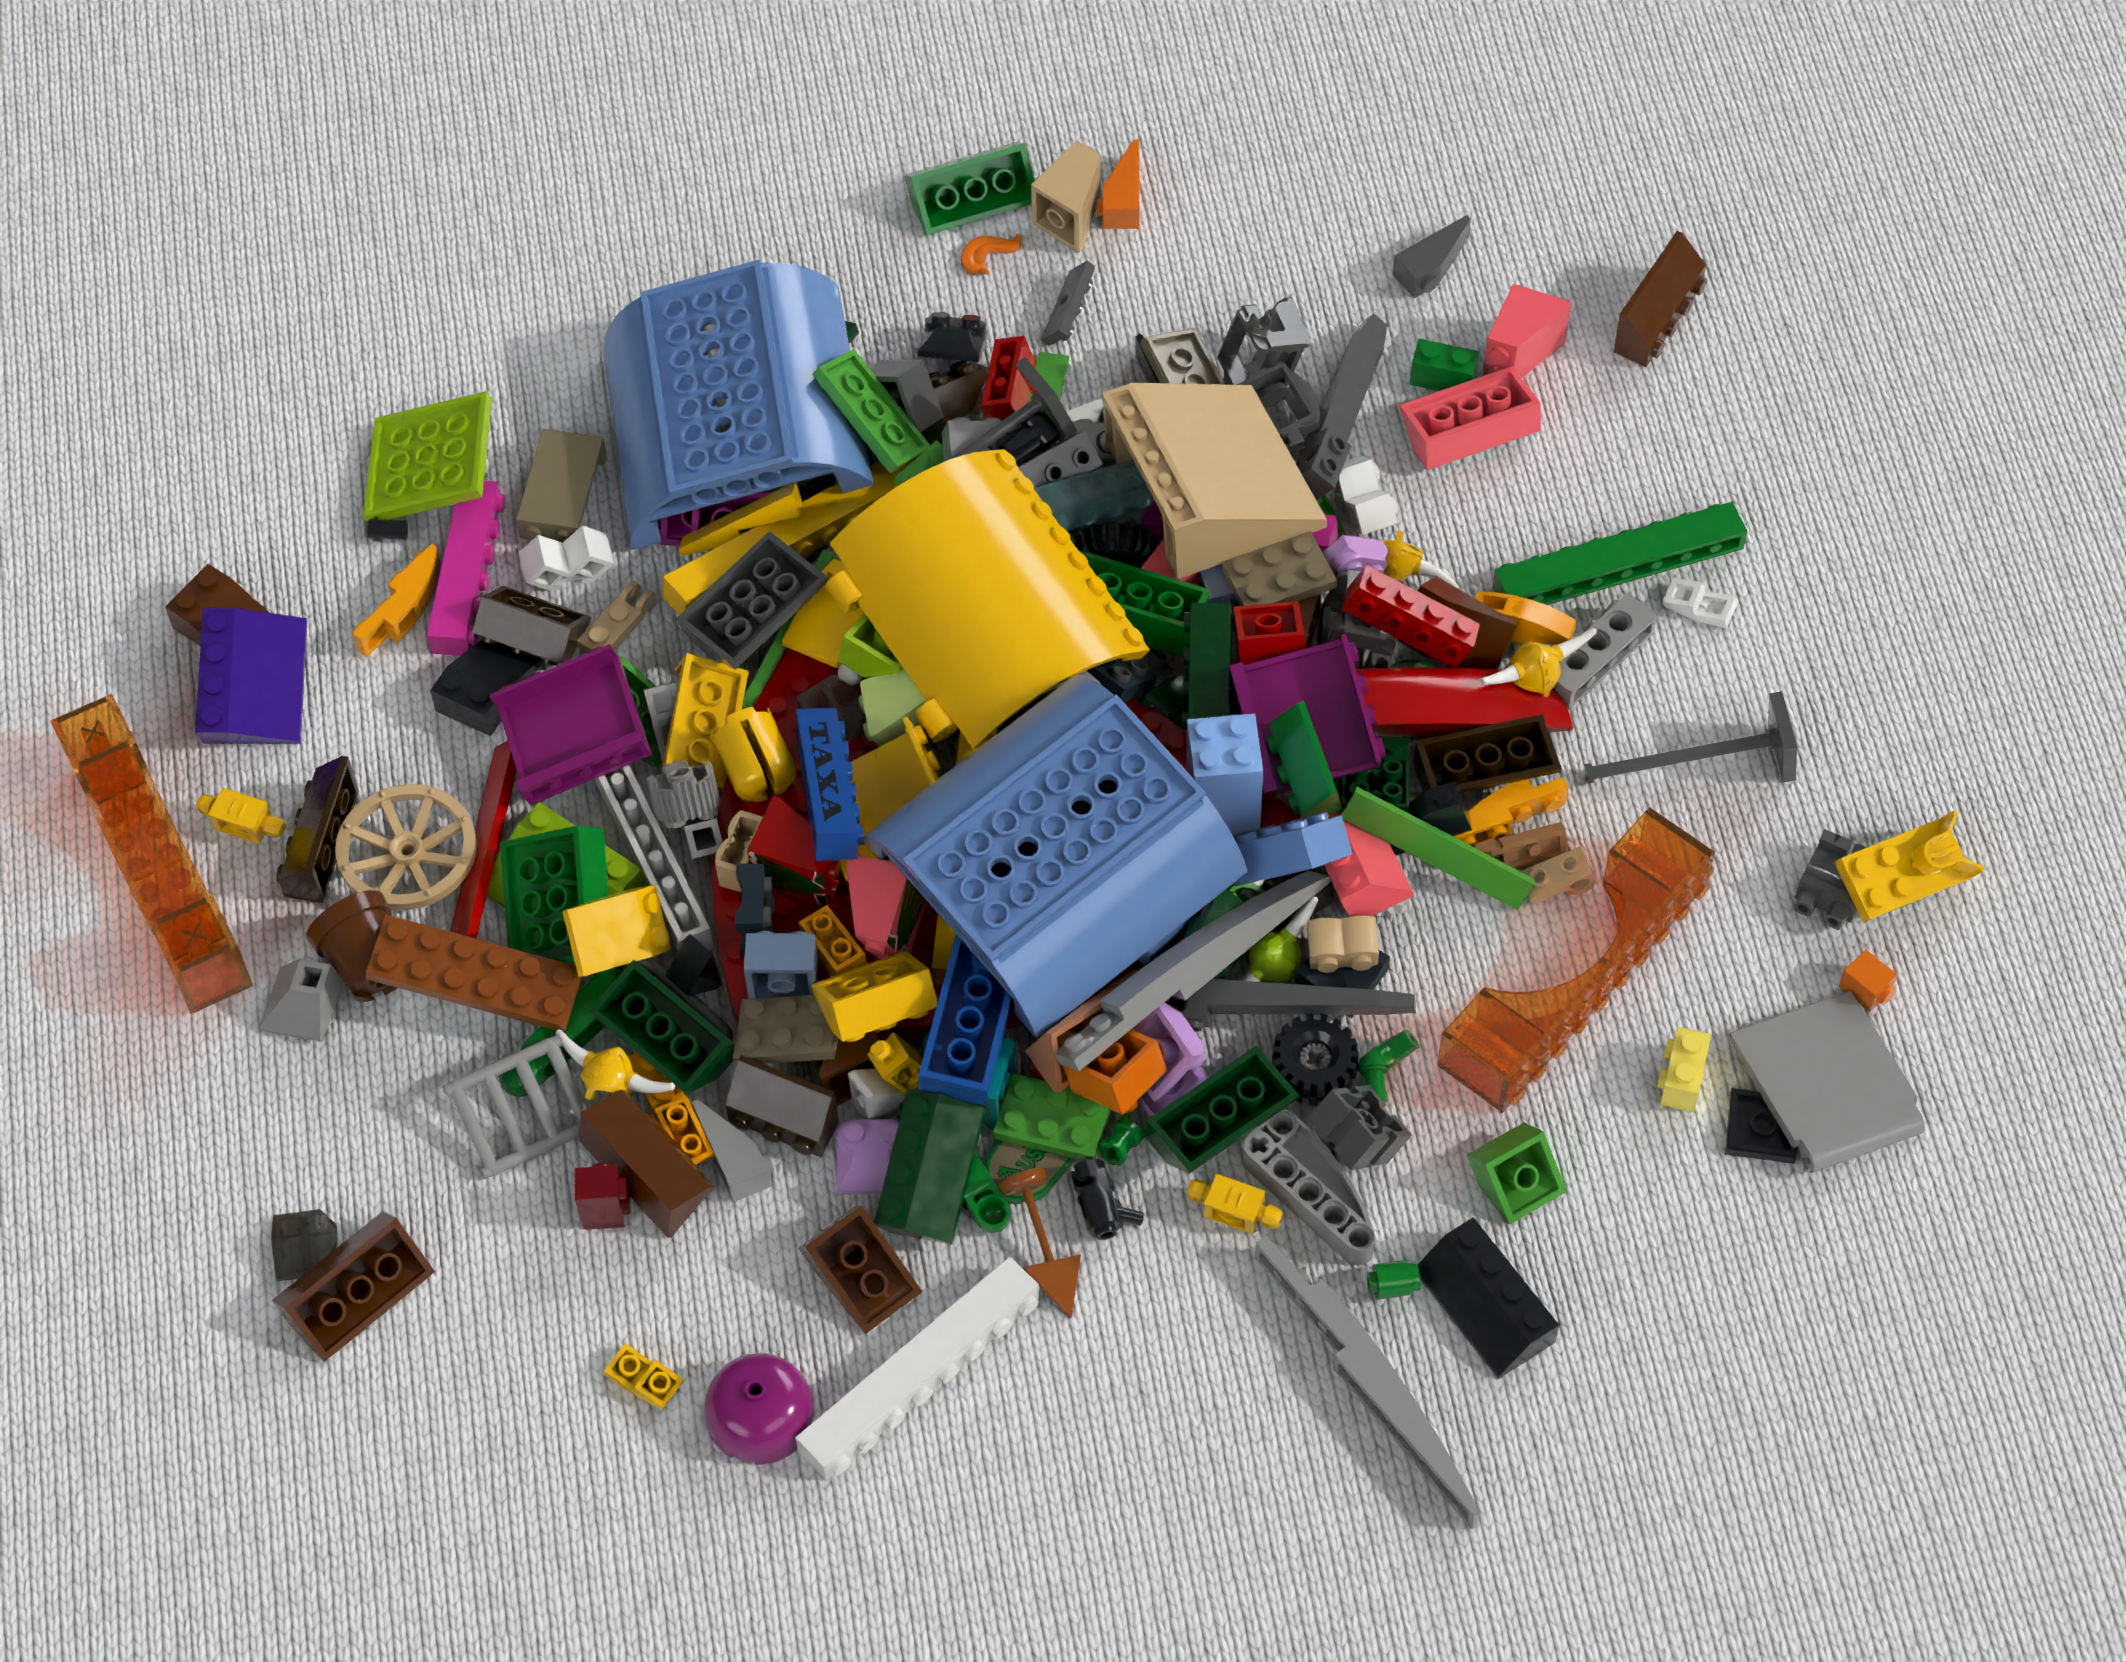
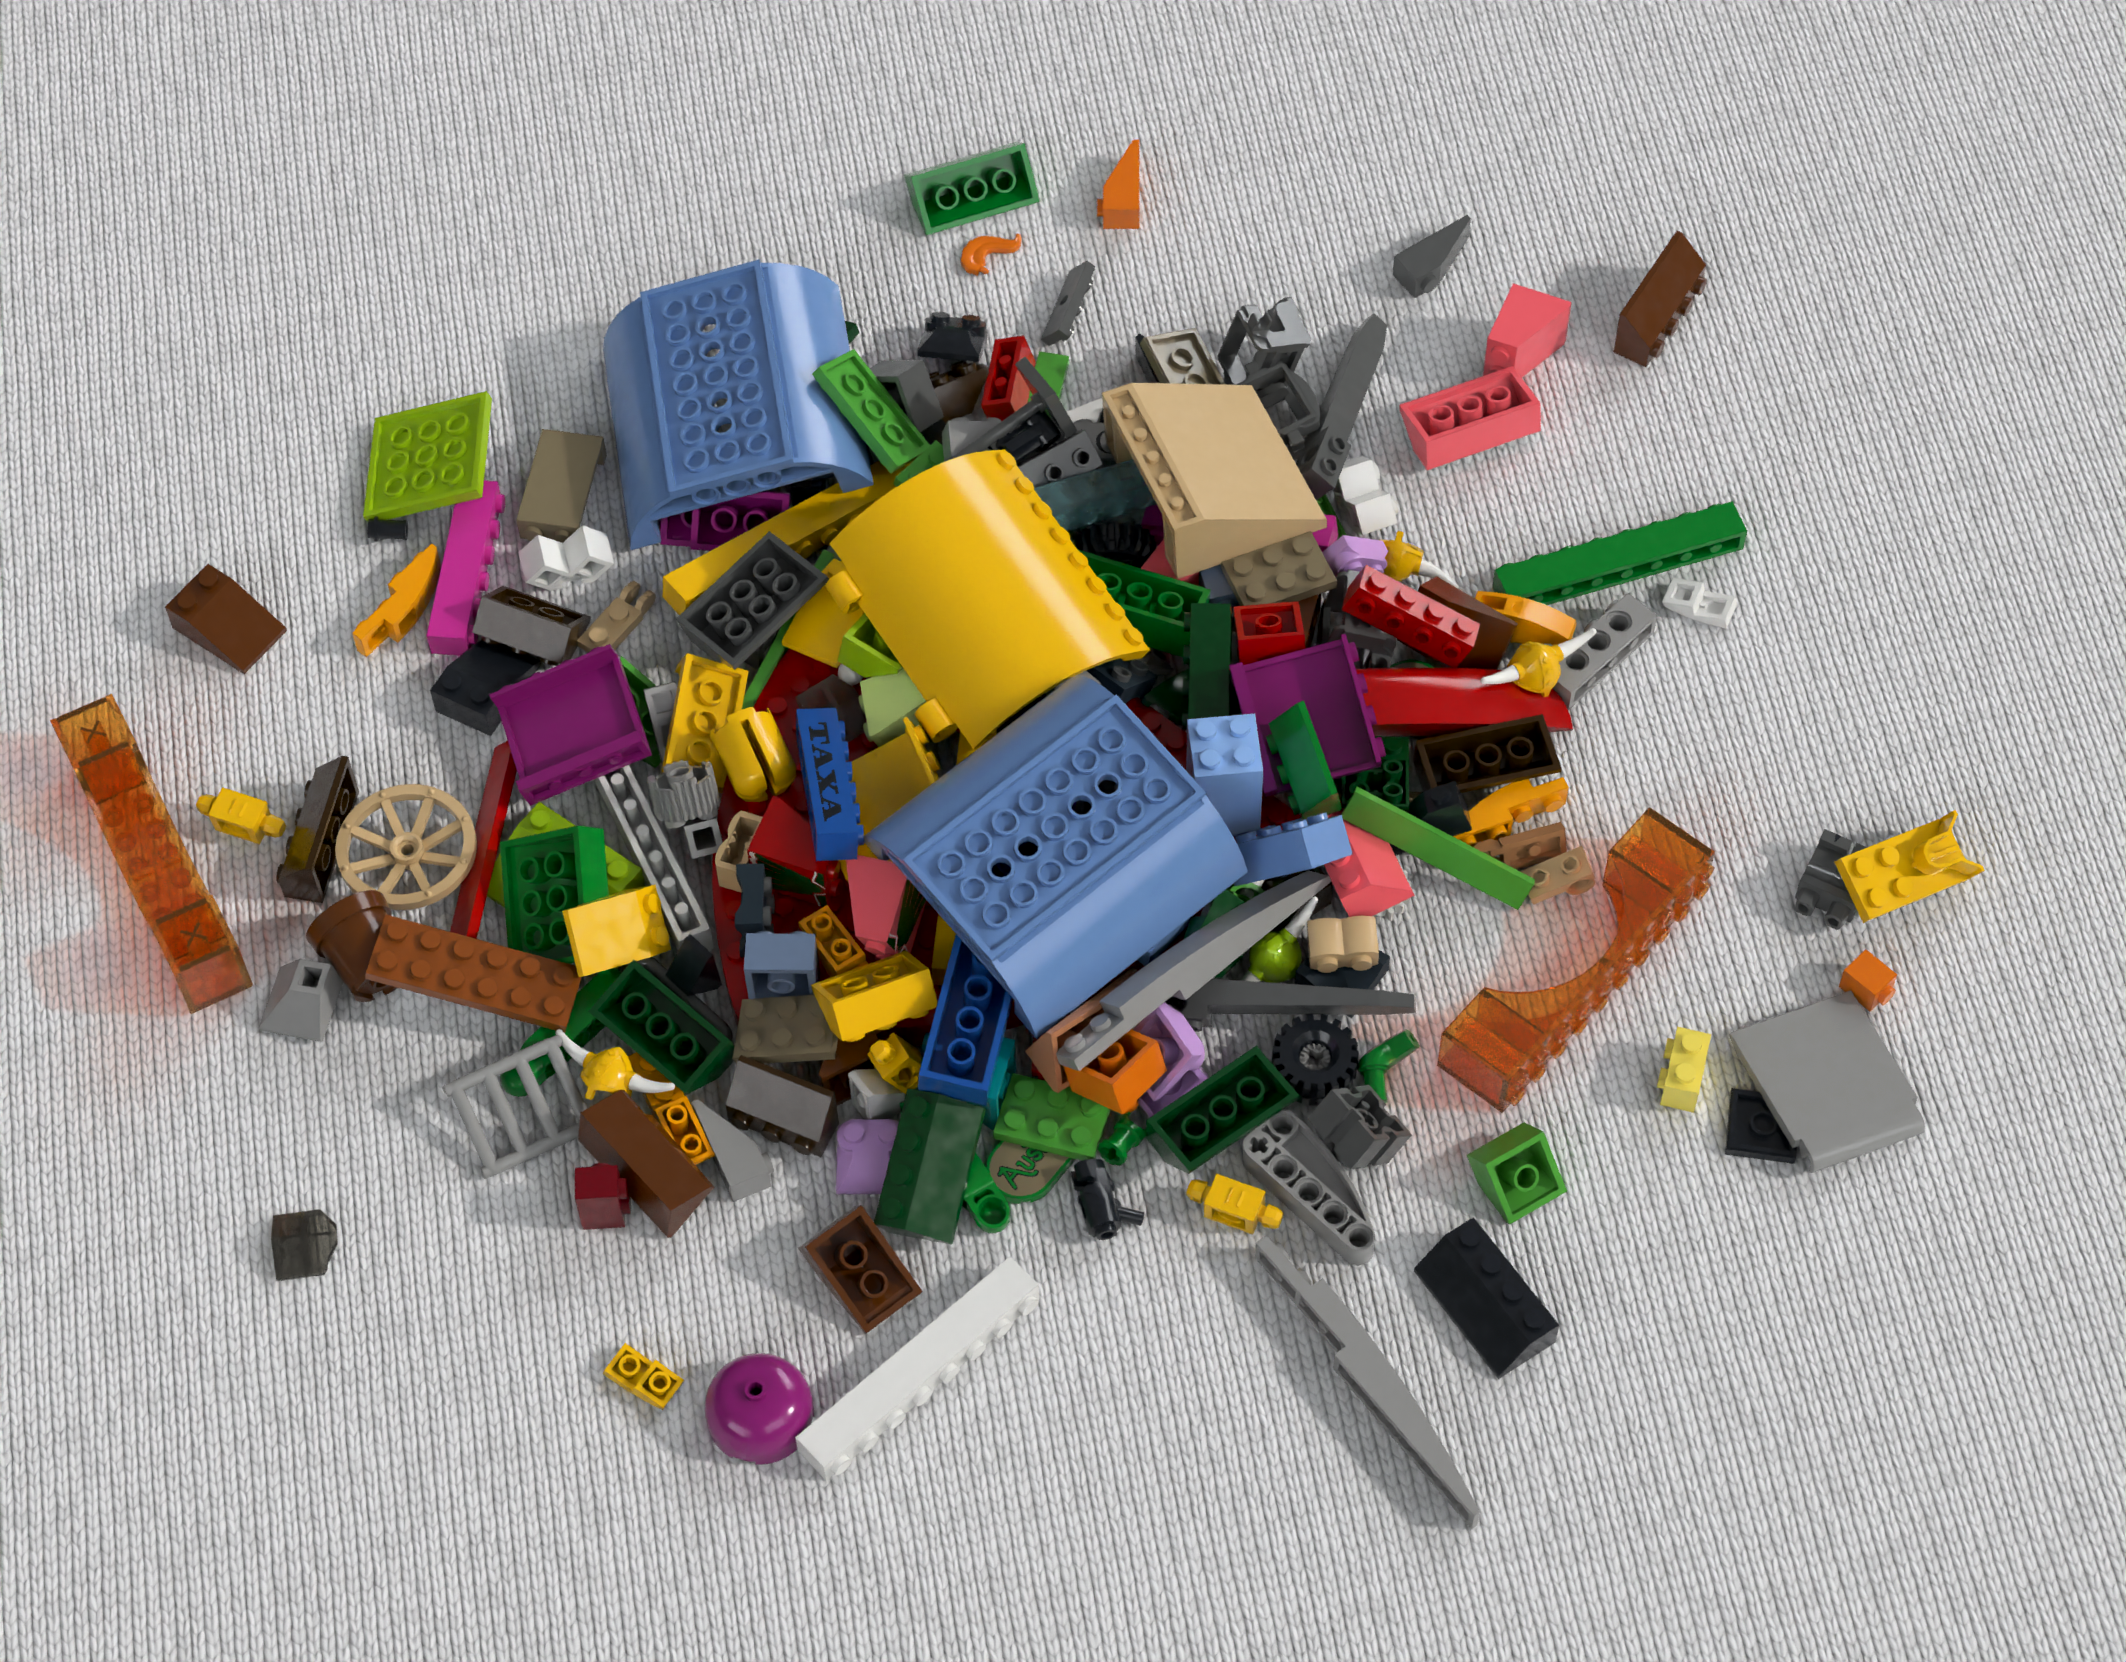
(250, 677): dark purple slope -> none
(353, 1285): reddish brown slope -> none
(769, 509): yellow slope -> none
(1054, 1277): dark orange piece -> none
(1067, 196): tan slope -> none
(1393, 1279): green brick -> none
(1442, 365): green brick -> none
(1778, 737): dark grey tile -> none

